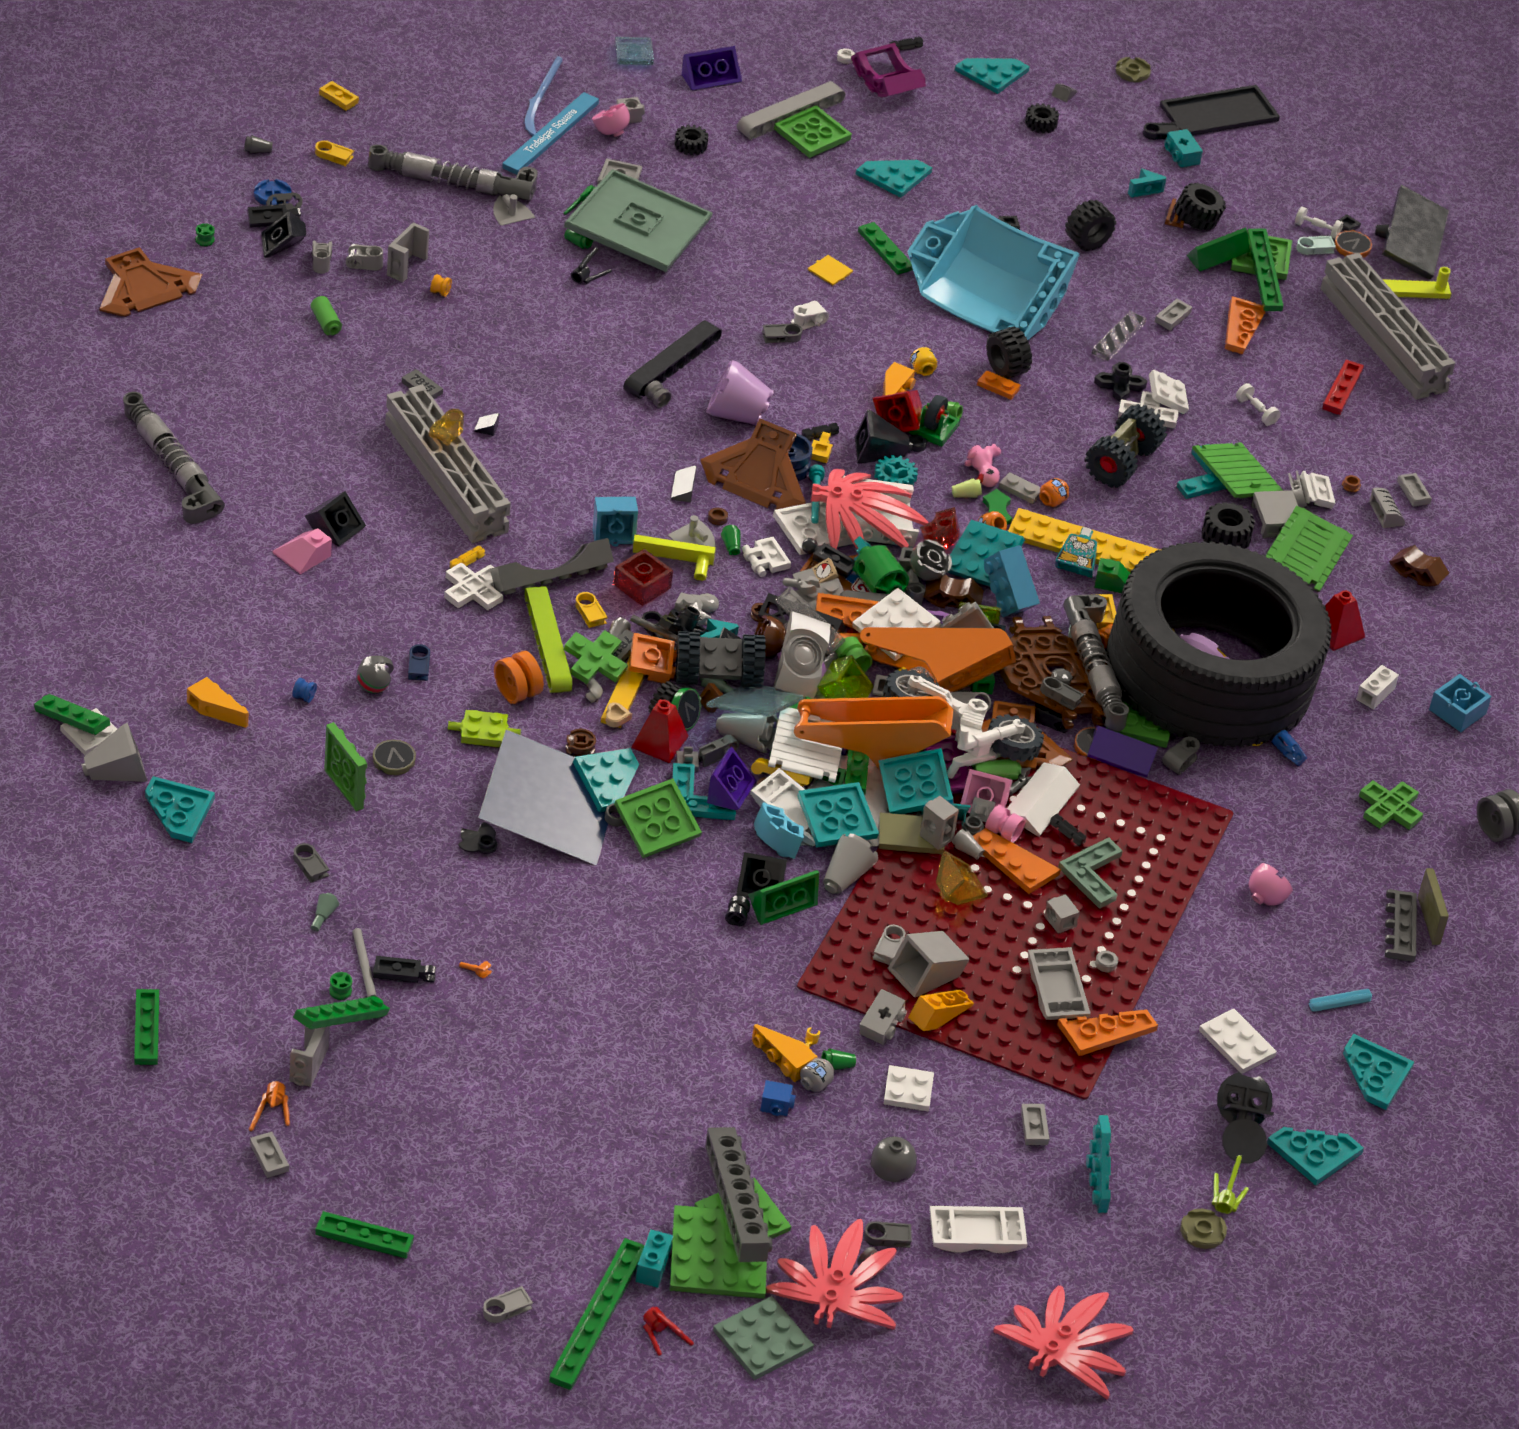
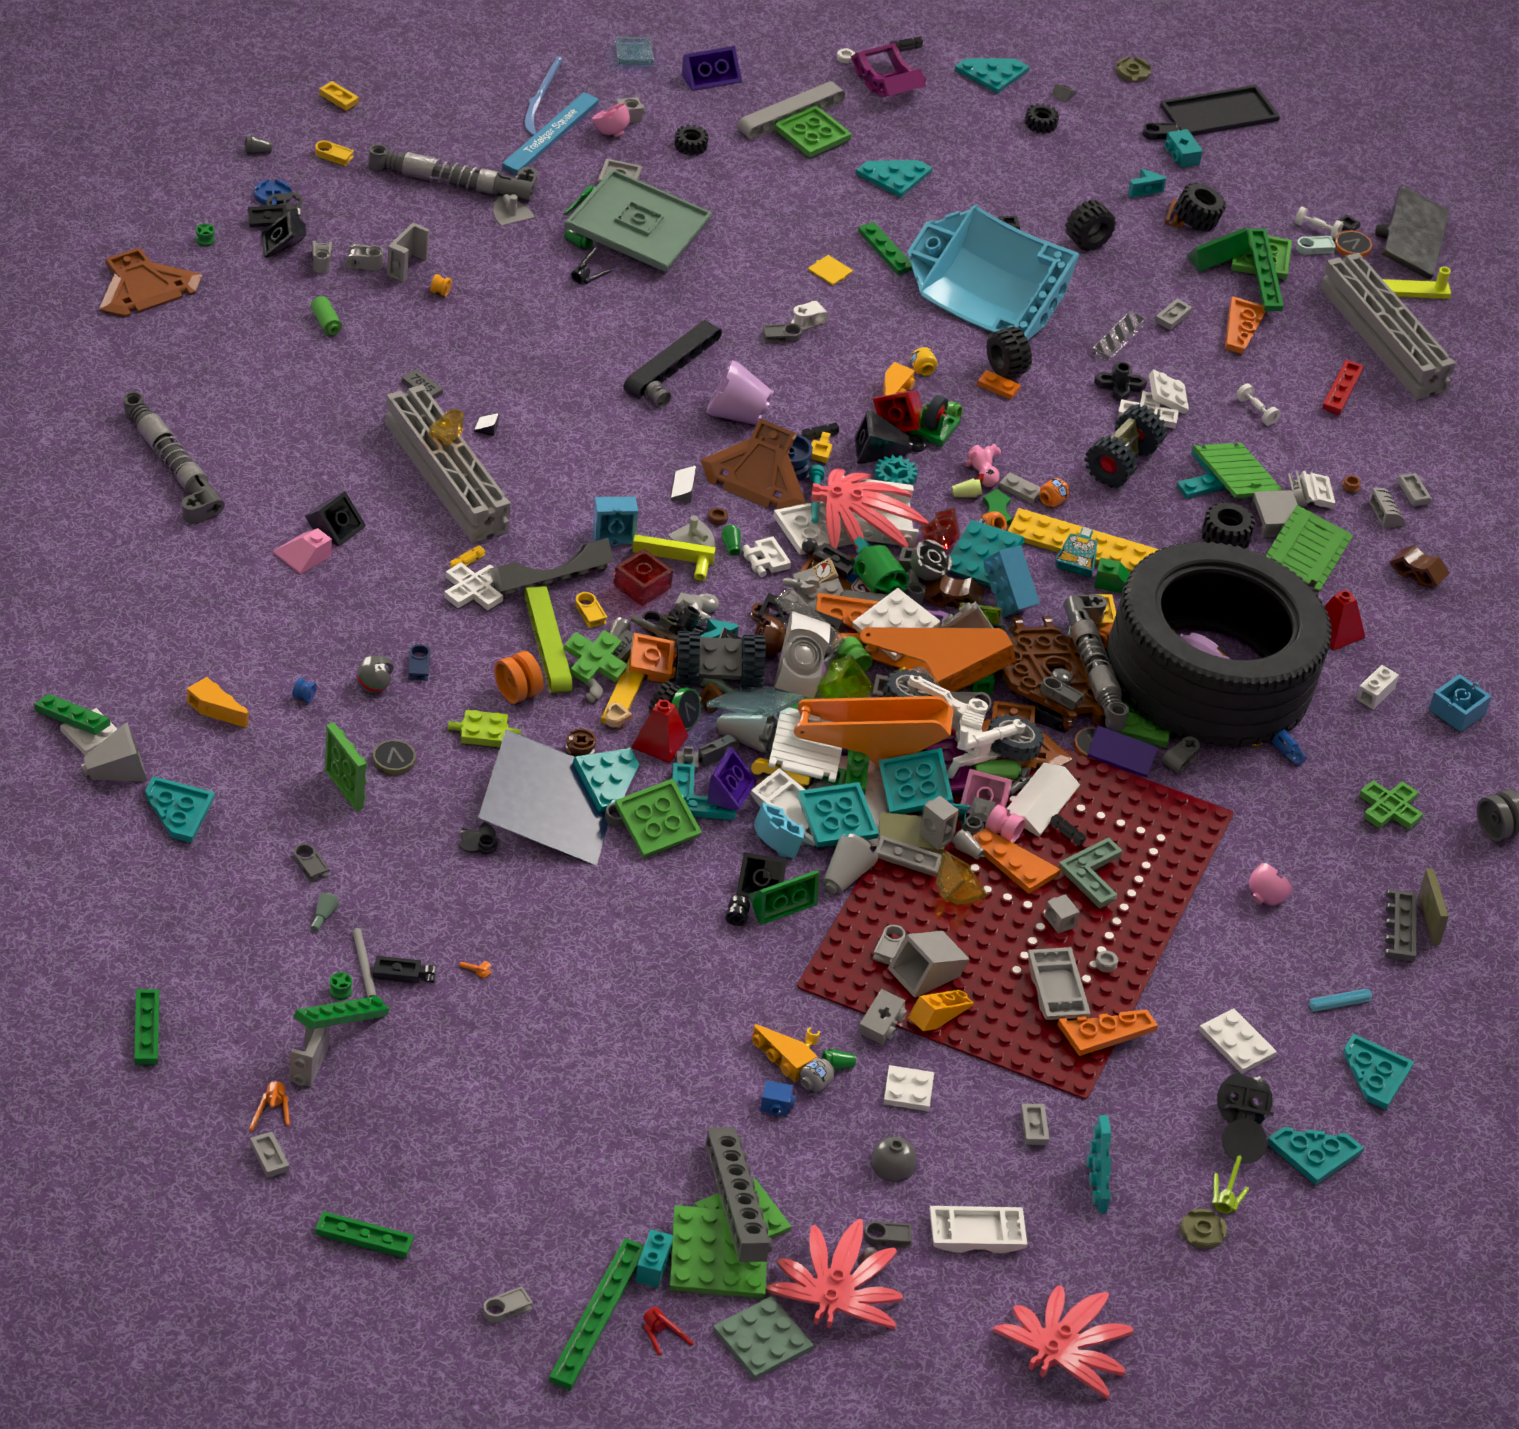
(908, 856): none -> light grey tile

